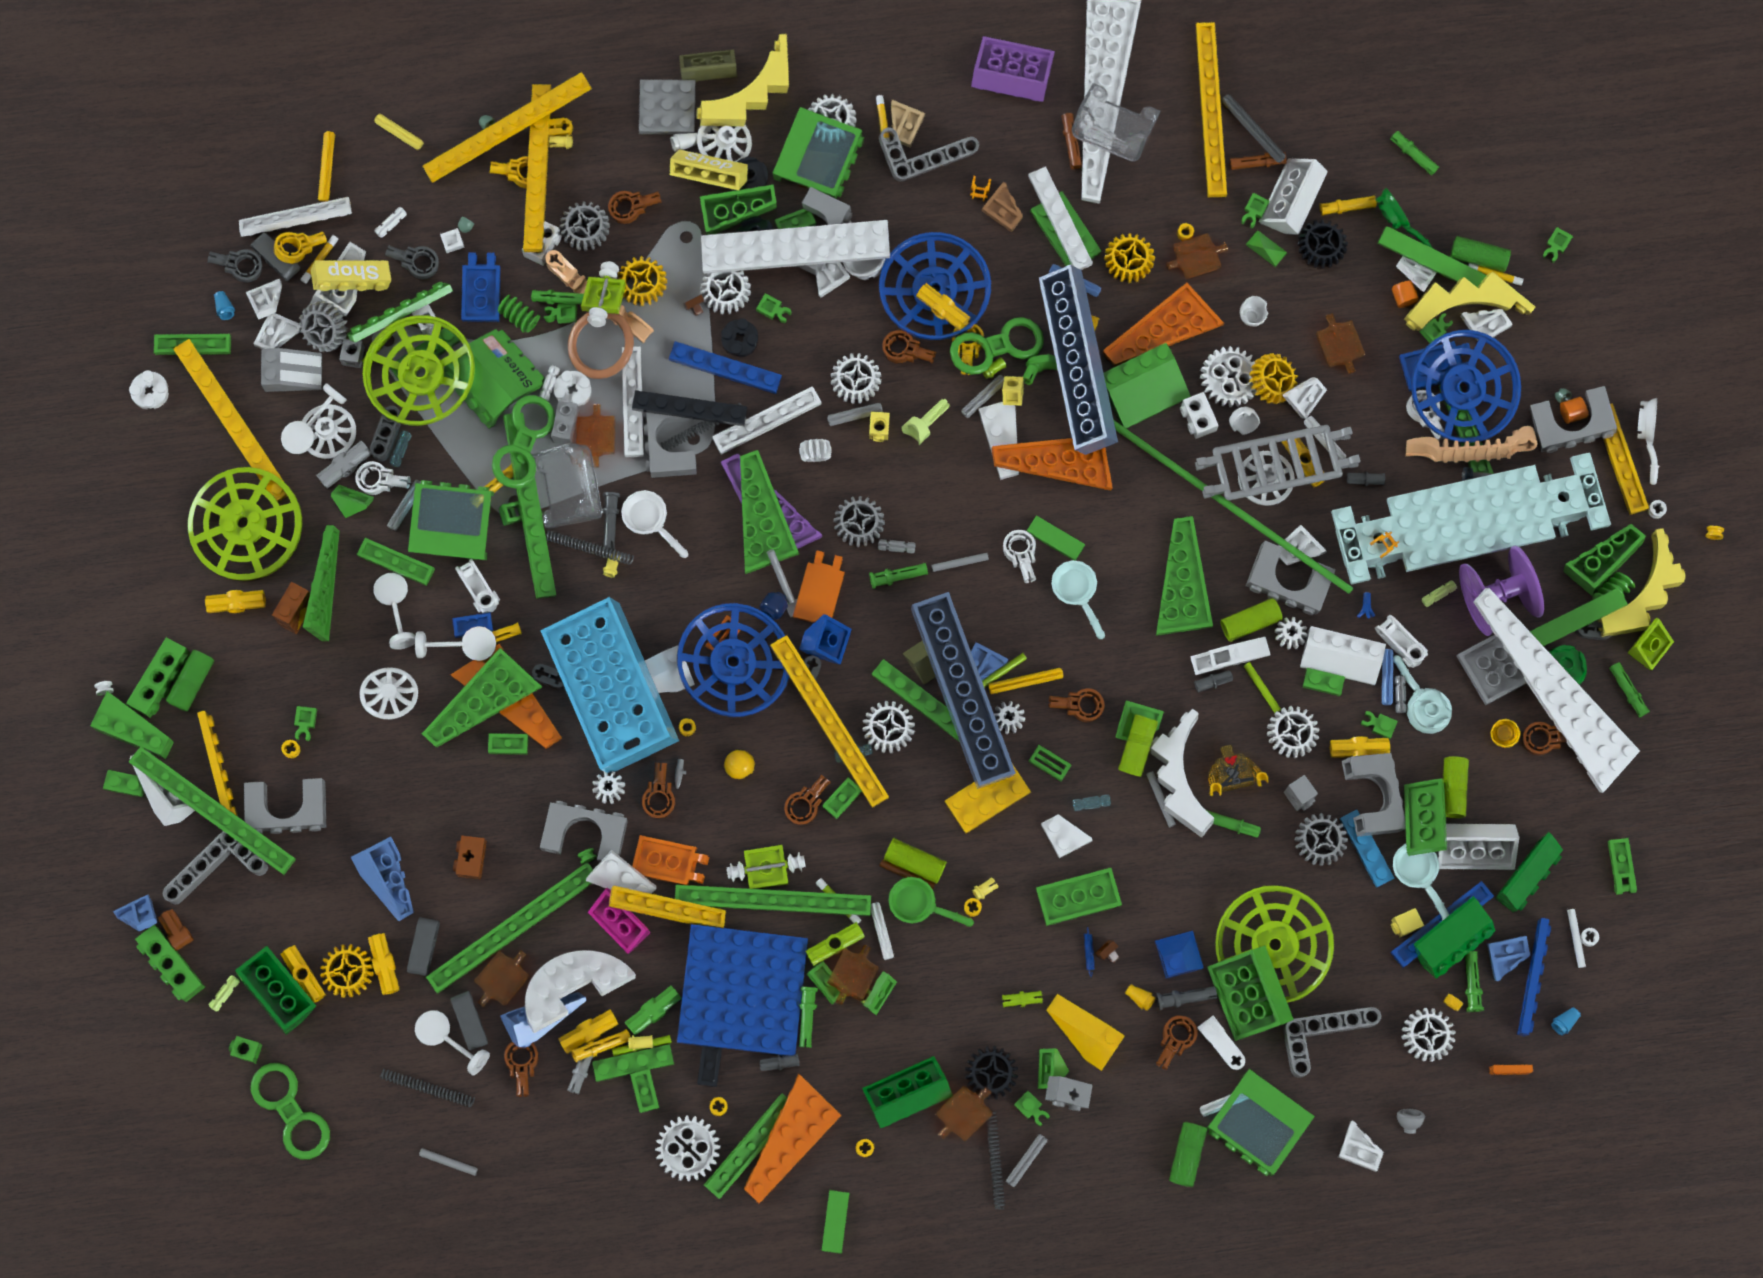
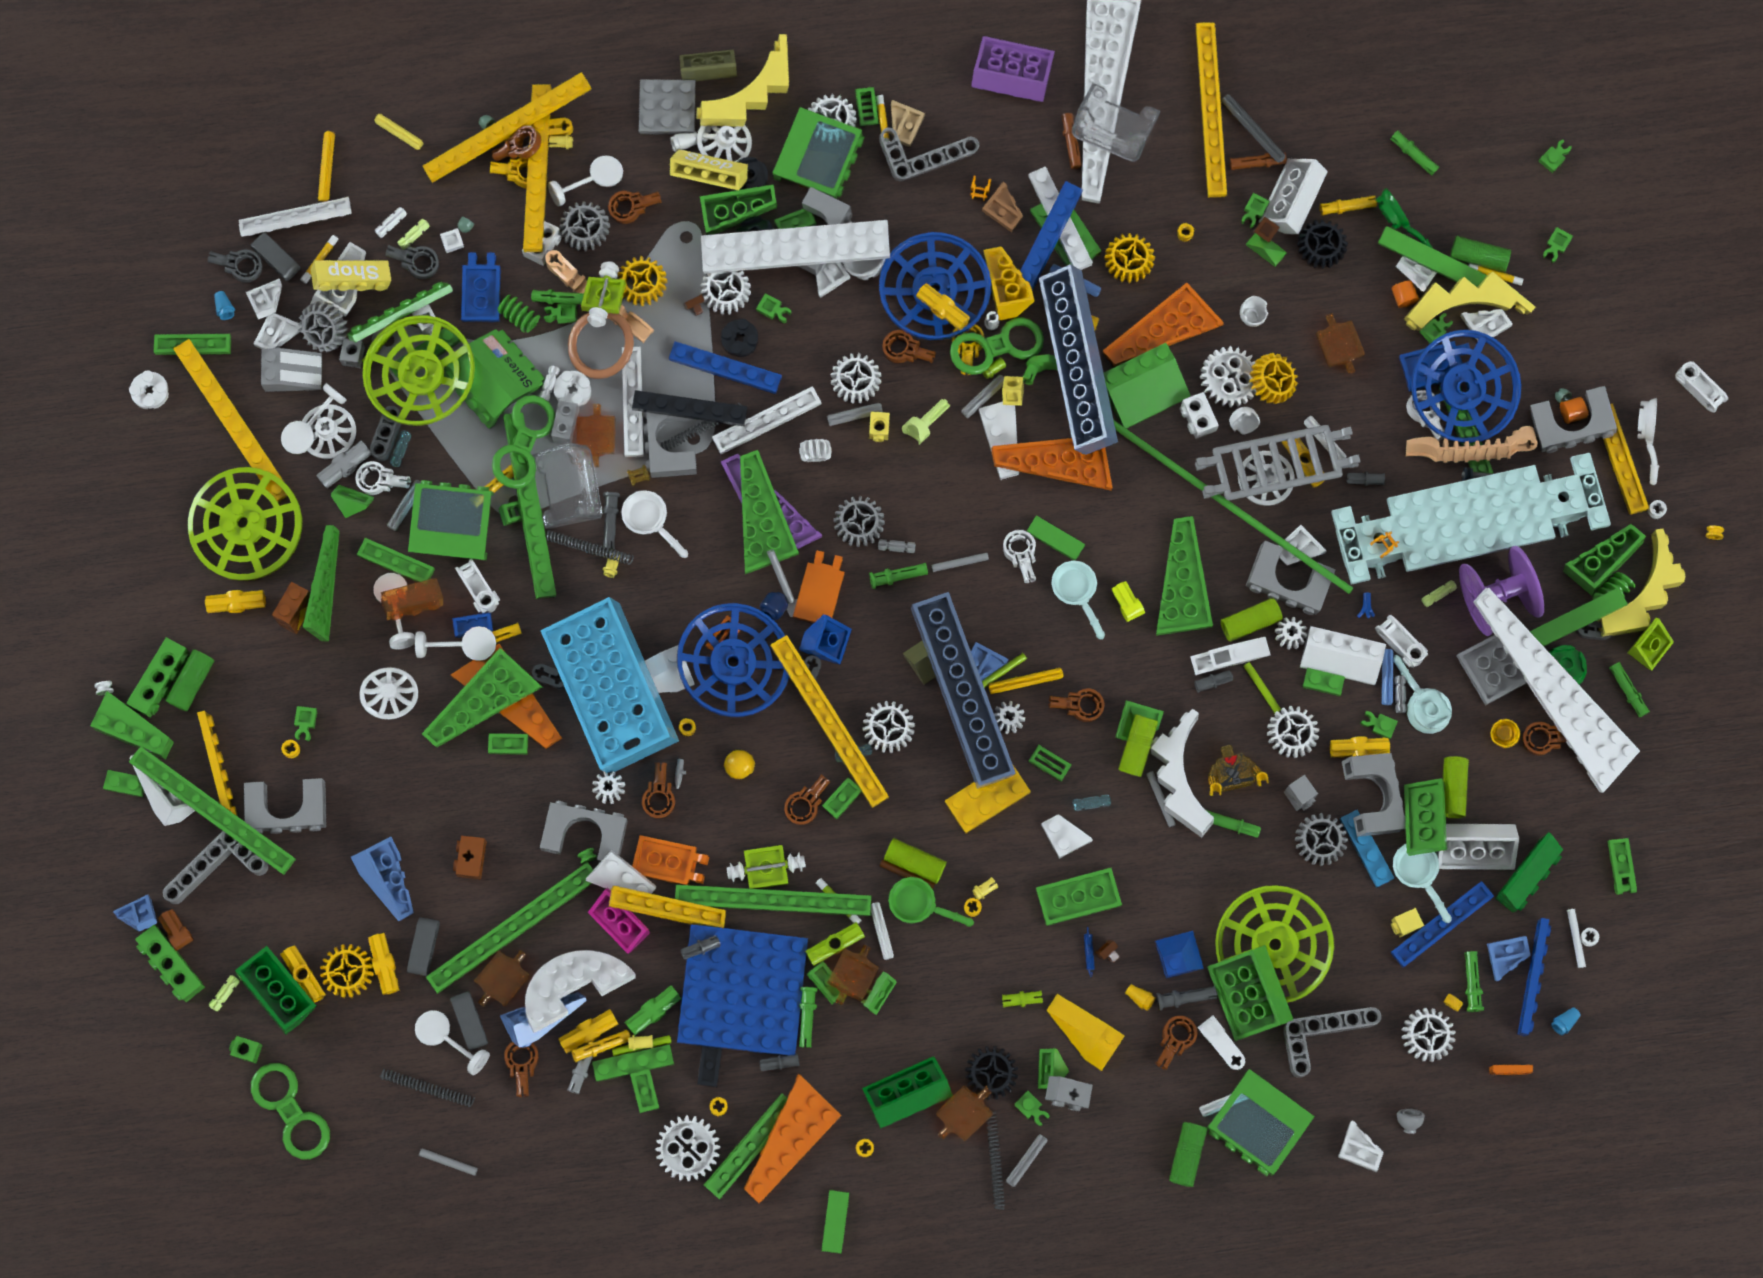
(301, 241): yellow pin -> none
(411, 599): none -> clear orange brick
(413, 234): none -> yellowish green axle
(513, 145): none -> dark orange pin
(604, 171): none -> white piece
(634, 480): none -> clear yellow bush
(700, 947): none -> dark grey axle
(862, 92): none -> bright green slope
(915, 696): bright green plate -> none
(991, 321): none -> white pin
(1009, 288): none -> yellow wedge
(1050, 233): none -> blue plate
(1130, 606): none -> neon yellow piece
(1197, 256): clear orange plate -> none
(1266, 229): none -> reddish brown tile
(1305, 396): white wing -> none
(1454, 938): green slope -> none
(1554, 157): none -> bright green plate
(1701, 386): none -> white piece

